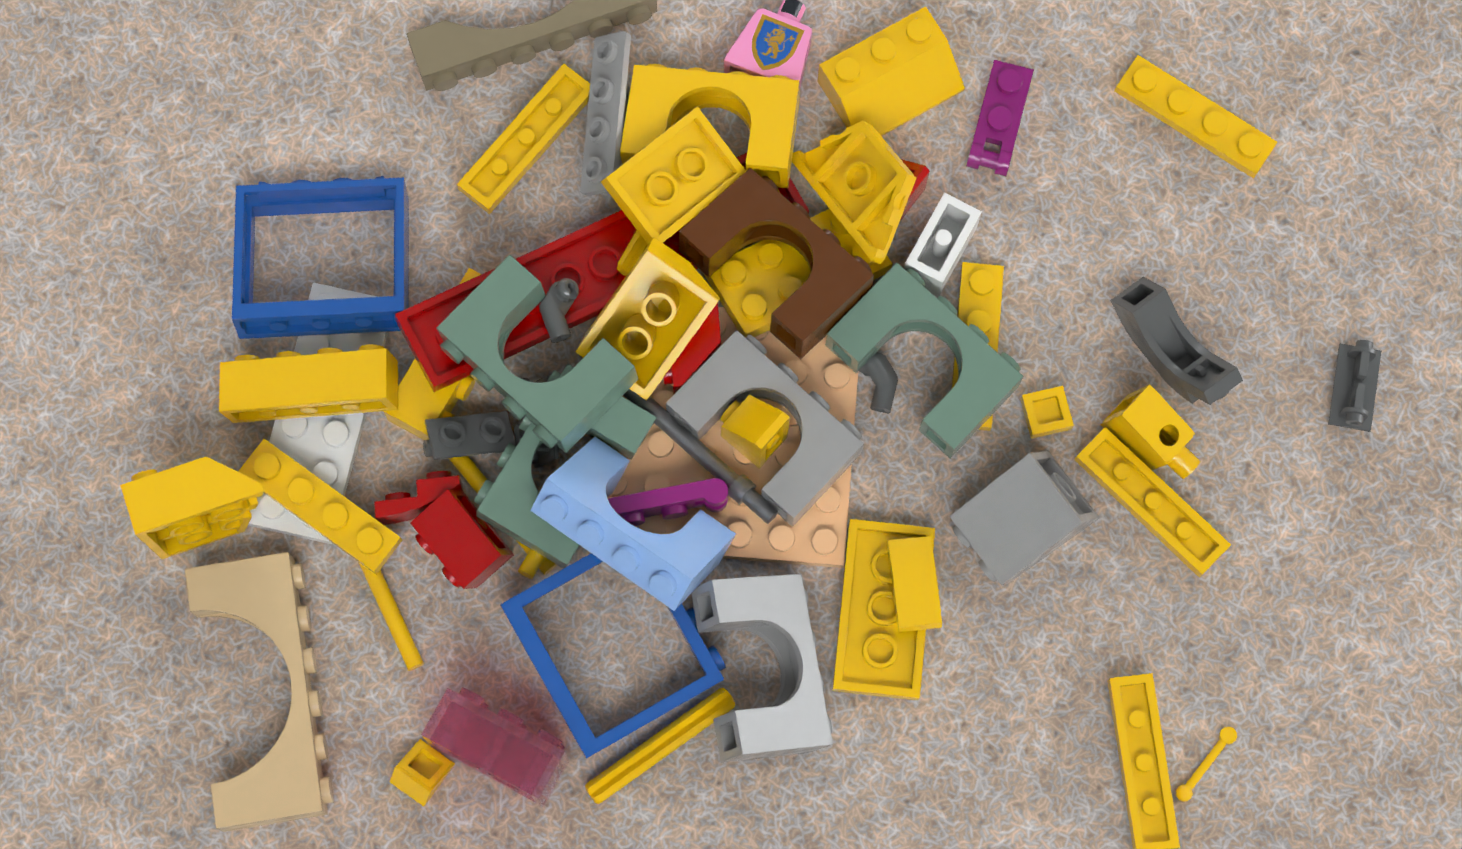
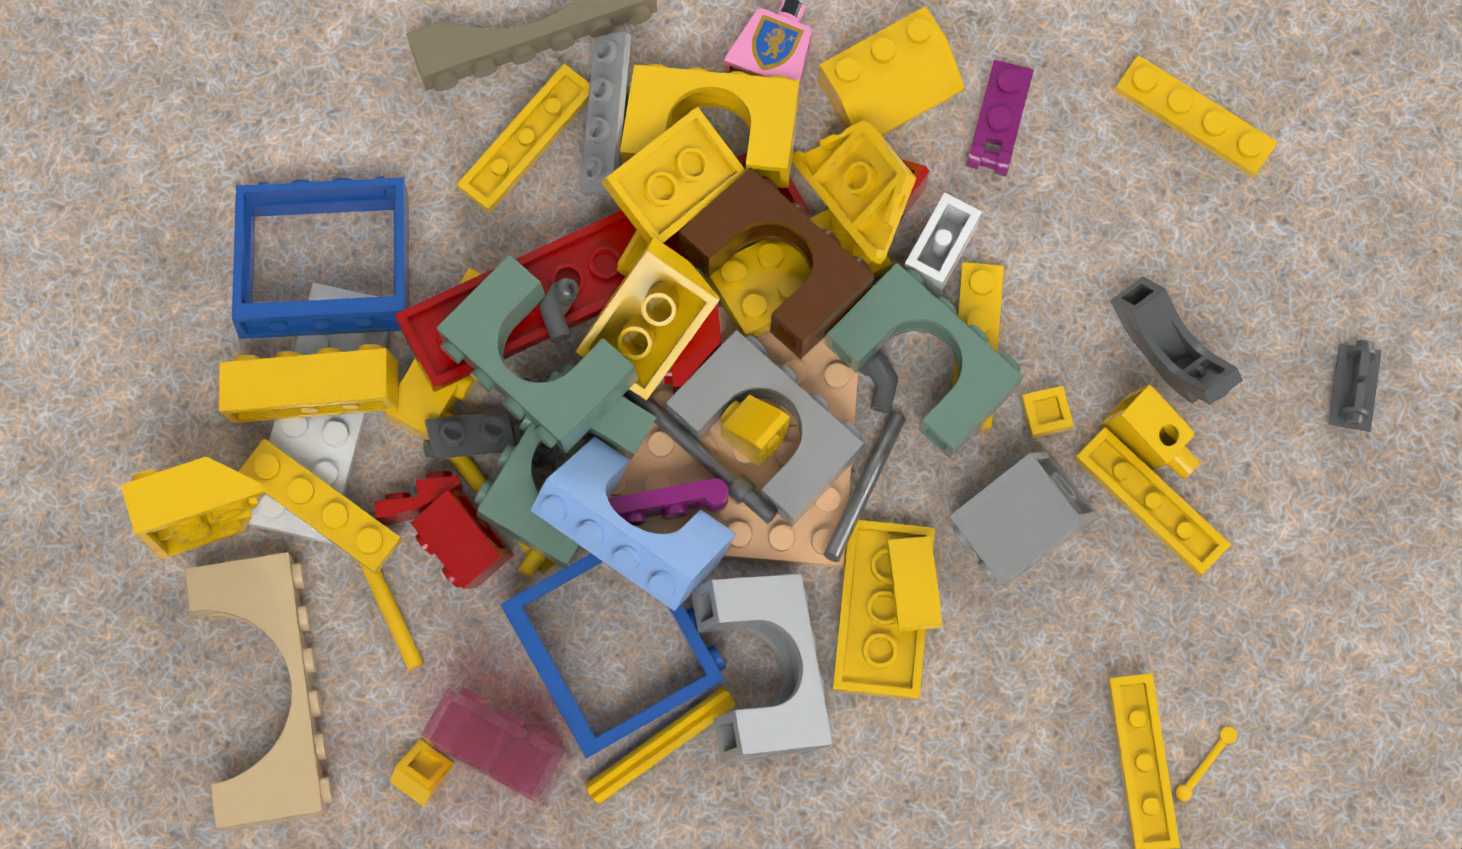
(864, 487): none -> flat silver bar

